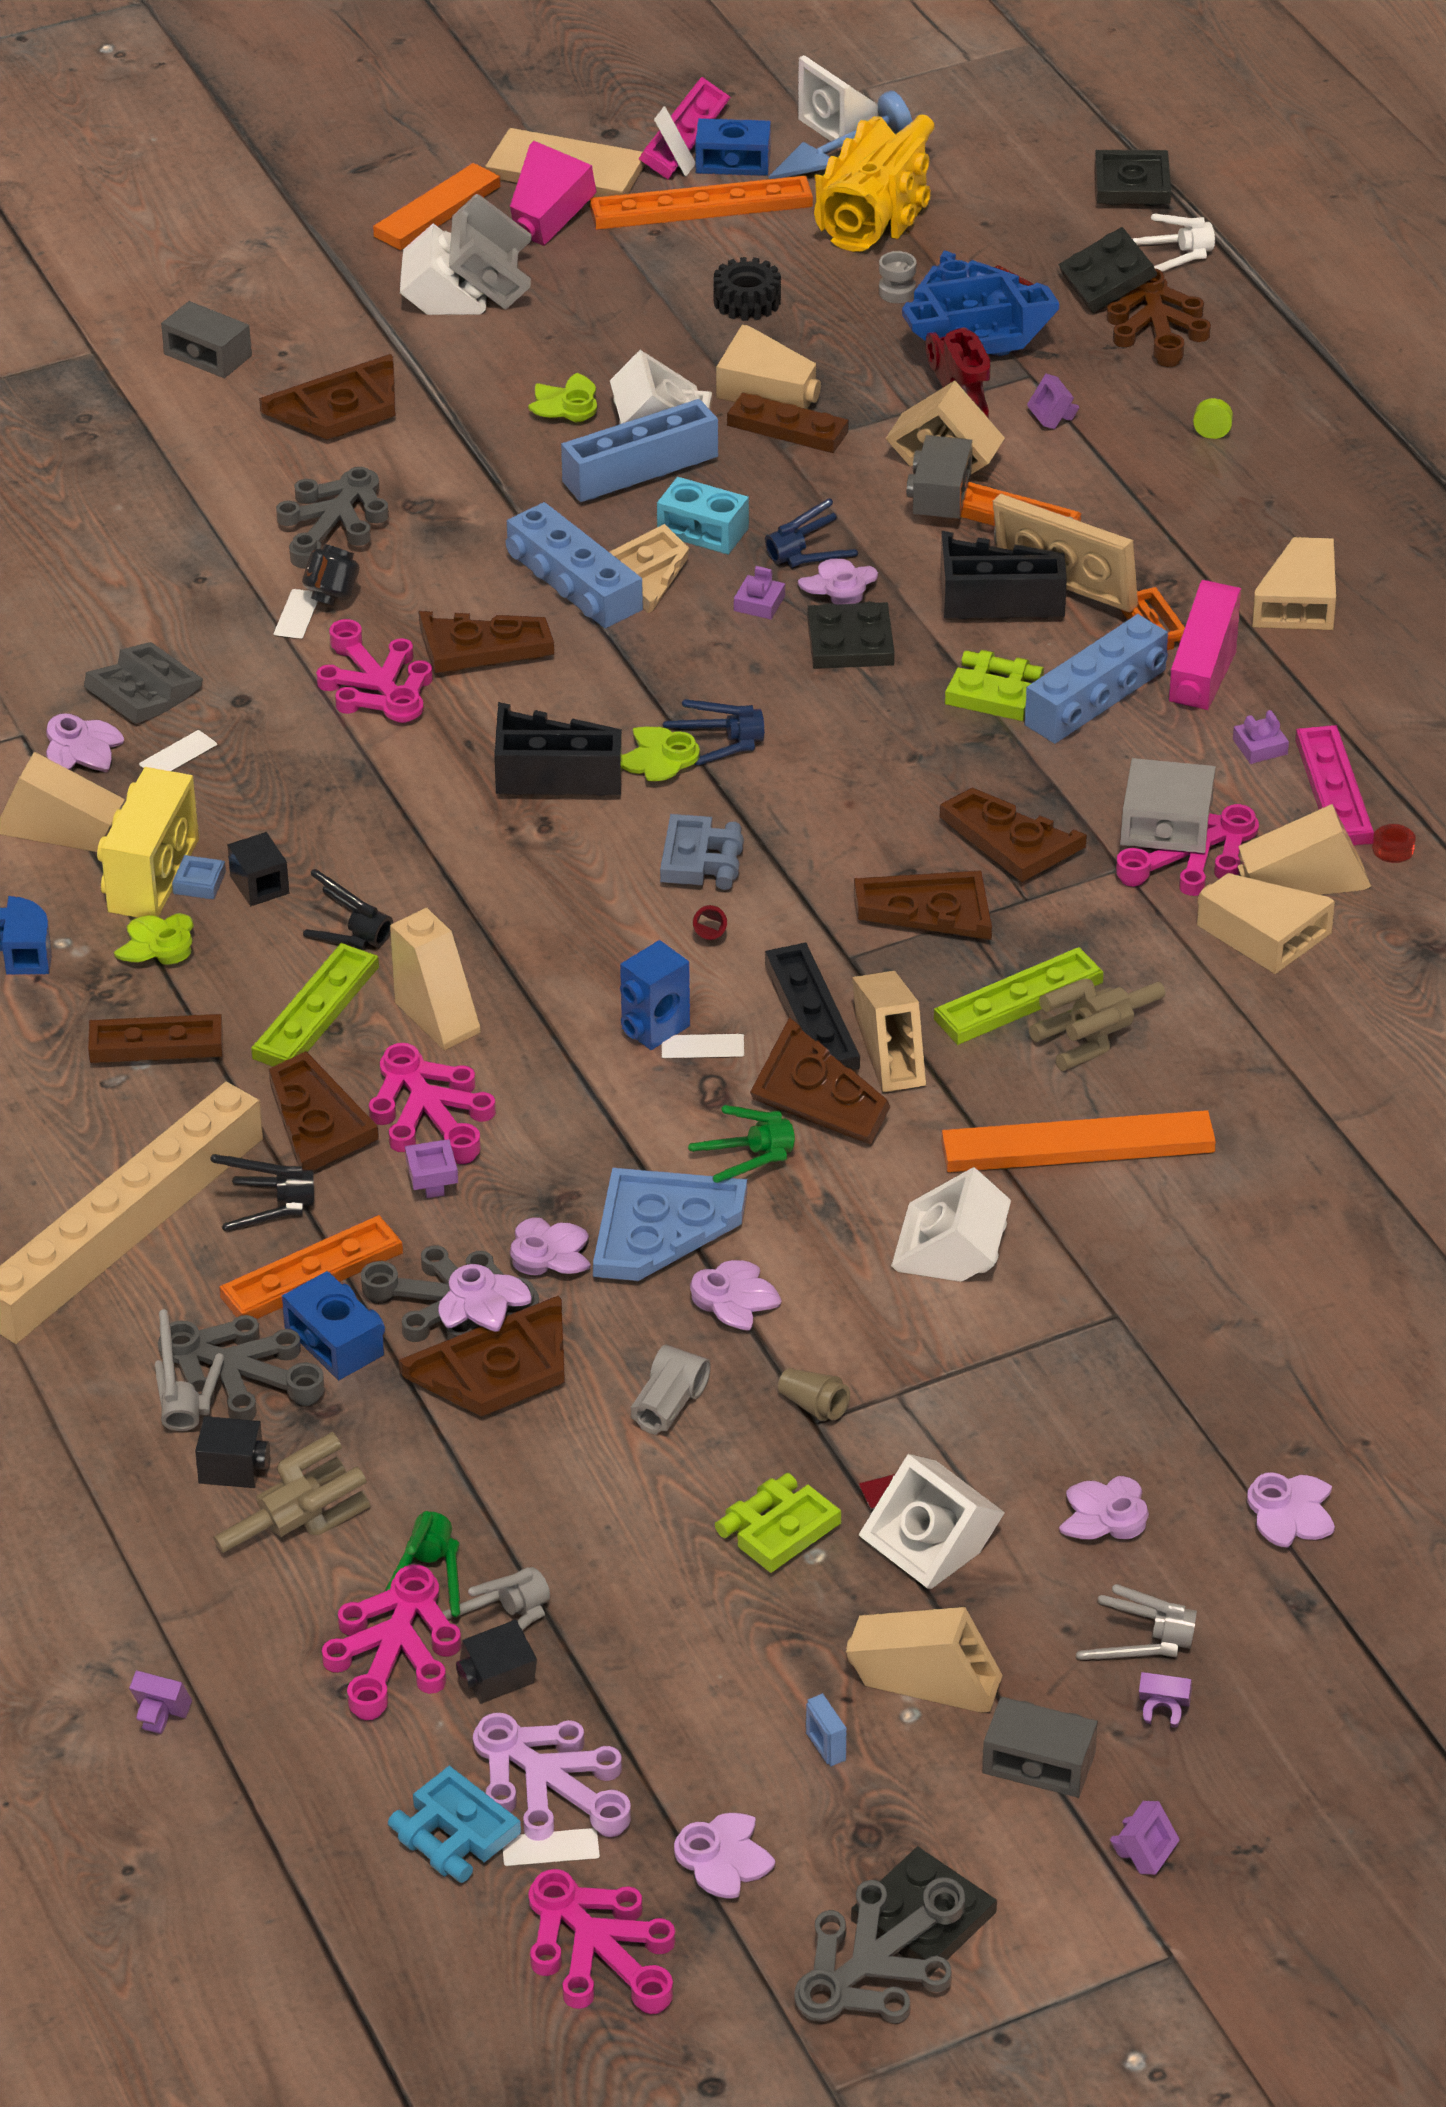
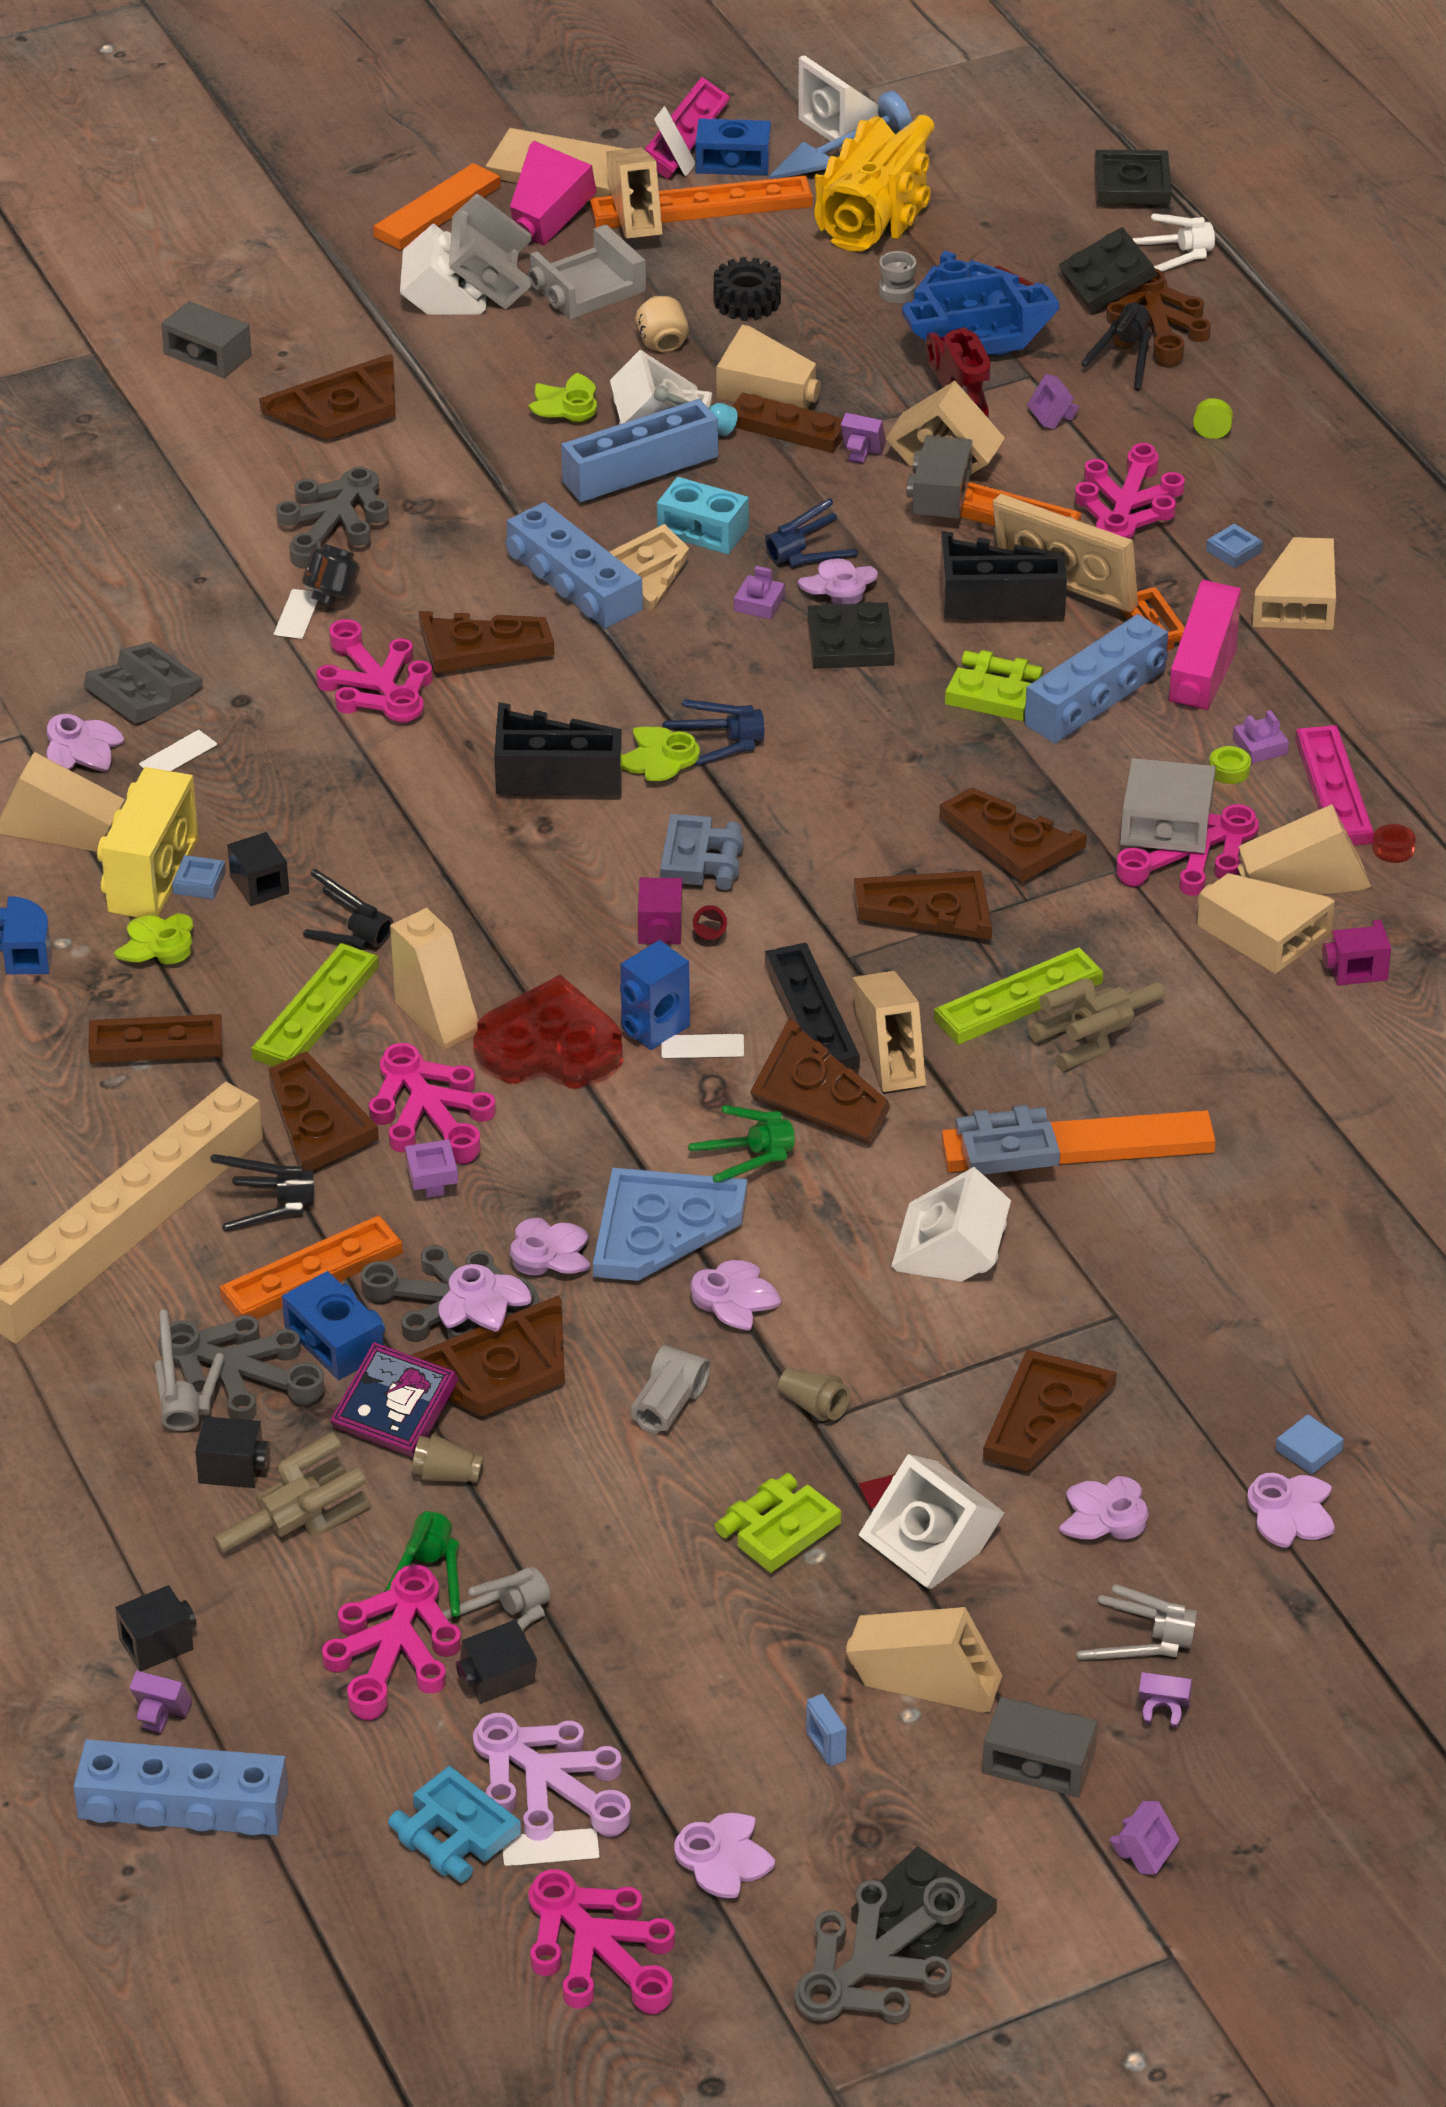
(155, 1627): none -> black brick
(181, 1787): none -> medium blue brick
(394, 1399): none -> tile
(445, 1461): none -> dark tan cone
(550, 1032): none -> clear red plate
(591, 277): none -> light grey panel
(635, 191): none -> tan slope
(660, 910): none -> magenta brick
(662, 324): none -> tan head
(726, 414): none -> medium azure hinge
(862, 436): none -> medium lavender tile
(1008, 1140): none -> sand blue plate
(1042, 1407): none -> reddish brown wing
(1129, 328): none -> black plant
(1141, 464): none -> dark pink plant
(1231, 764): none -> lime tile
(1234, 546): none -> medium blue tile
(1309, 1444): none -> medium blue tile
(1358, 954): none -> magenta brick

